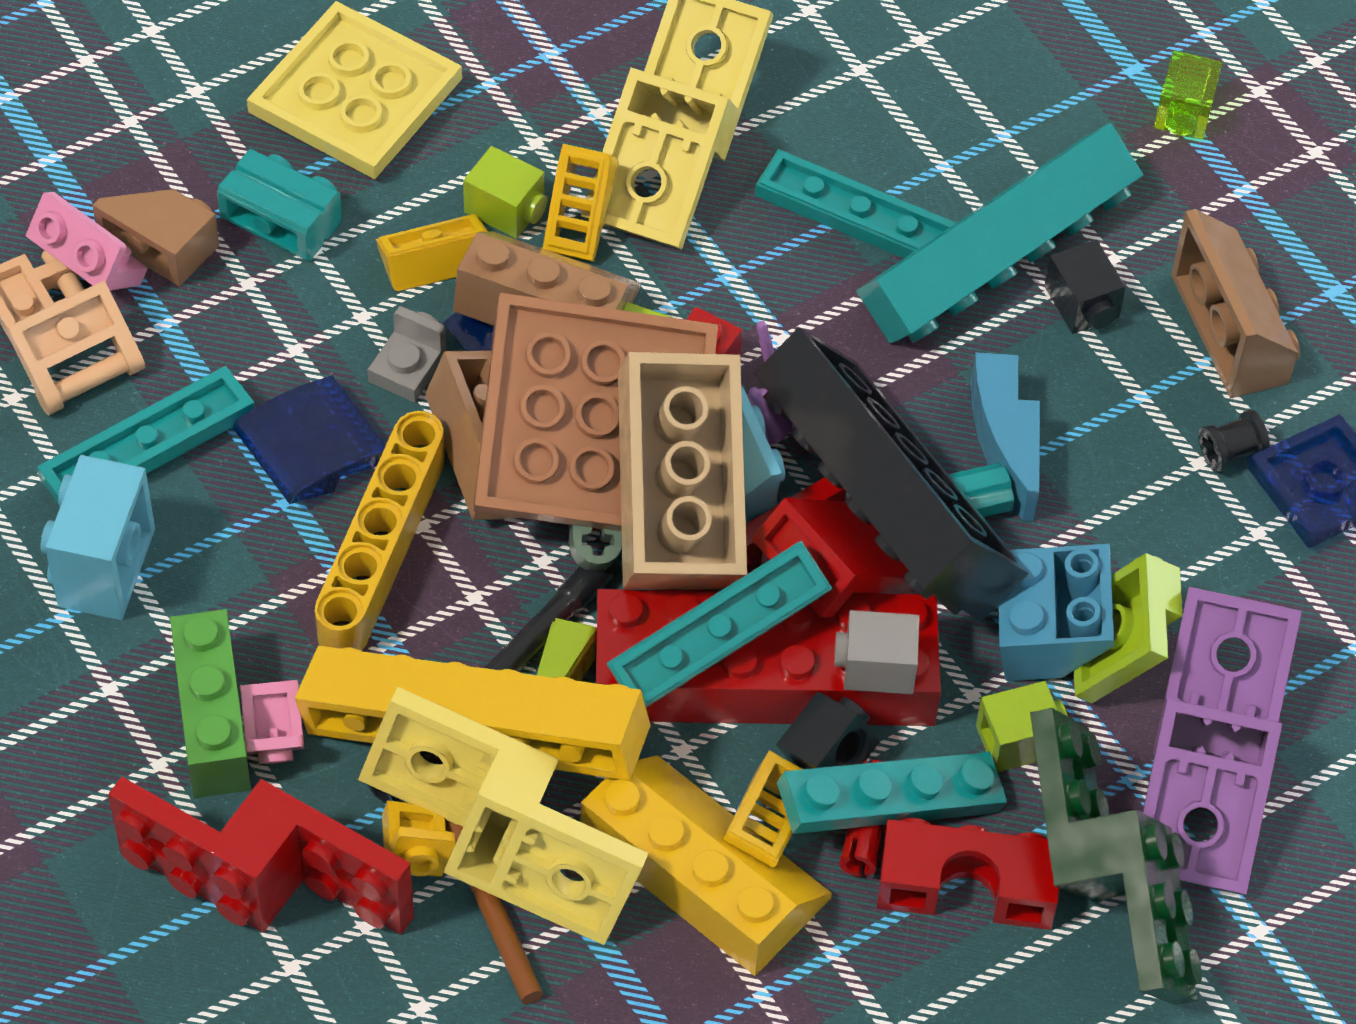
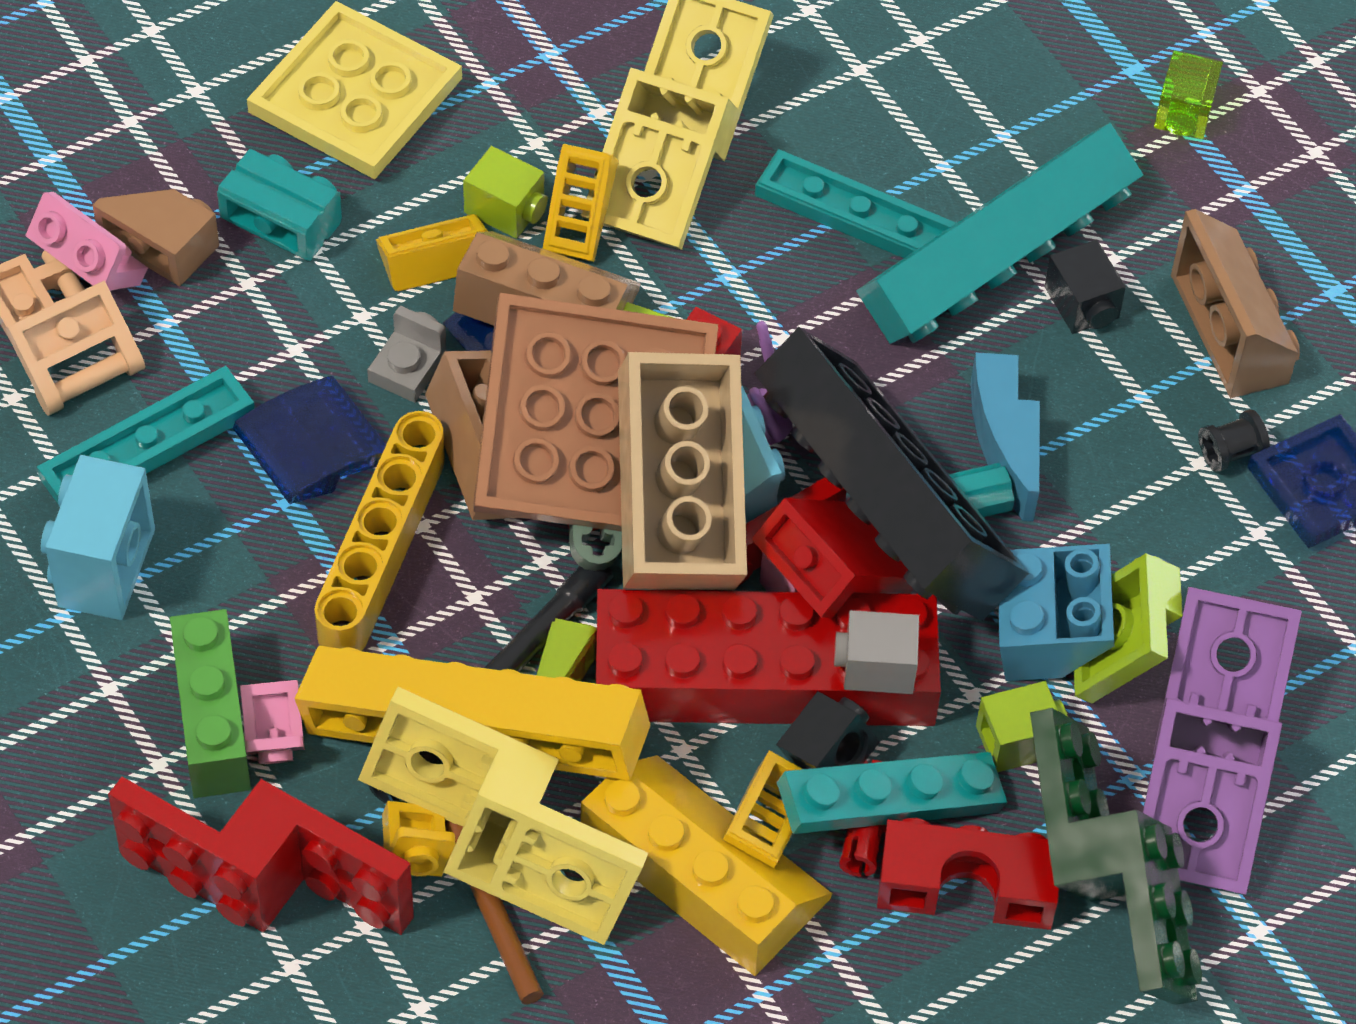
(721, 624): teal tile -> none

